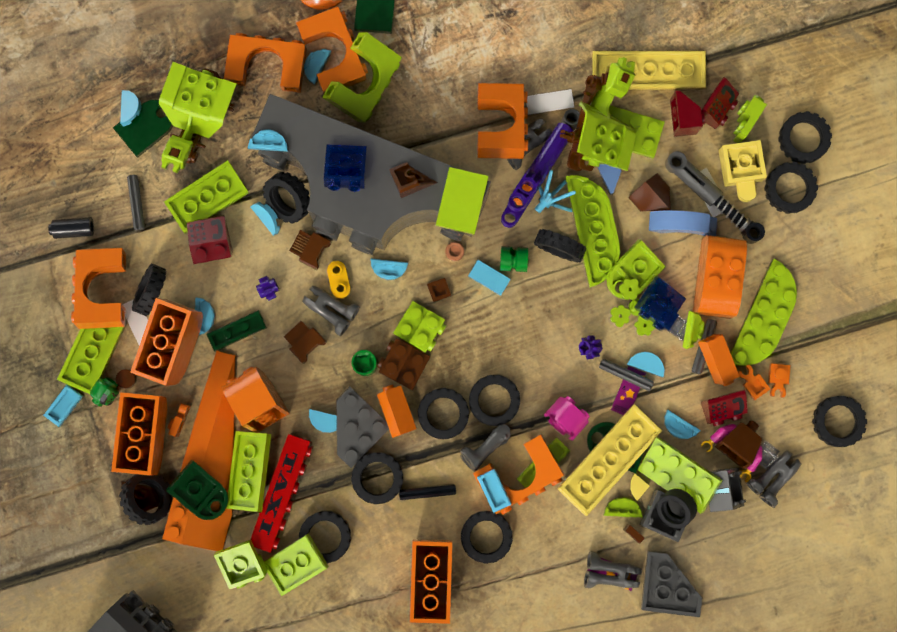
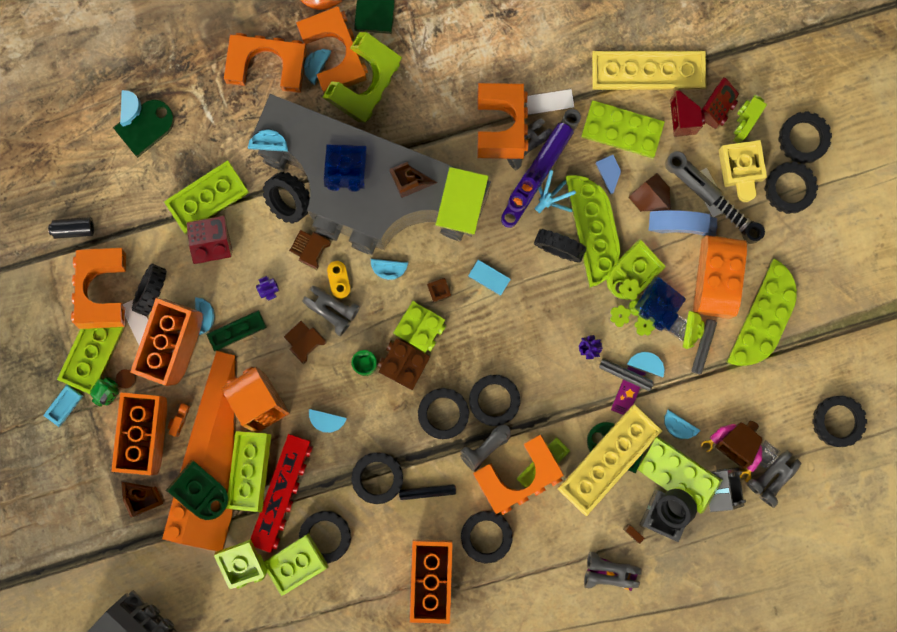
(132, 509): black tyre -> none
(135, 201): dark grey axle -> none
(197, 106): lime piece -> none
(267, 216): medium azure tile -> none
(356, 427): dark grey plate -> none
(396, 410): orange brick -> none
(454, 251): nougat tile -> none
(494, 490): medium azure tile -> none
(514, 259): green wheel -> none
(567, 417): dark pink brick -> none
(599, 135): lime piece -> none
(623, 508): lime tile -> none
(637, 486): light yellow tile -> none
(668, 588): dark grey plate -> none
(719, 359): orange brick -> none
(725, 407): dark red slope -> none
(755, 384): orange plate -> none
(779, 375): orange plate -> none

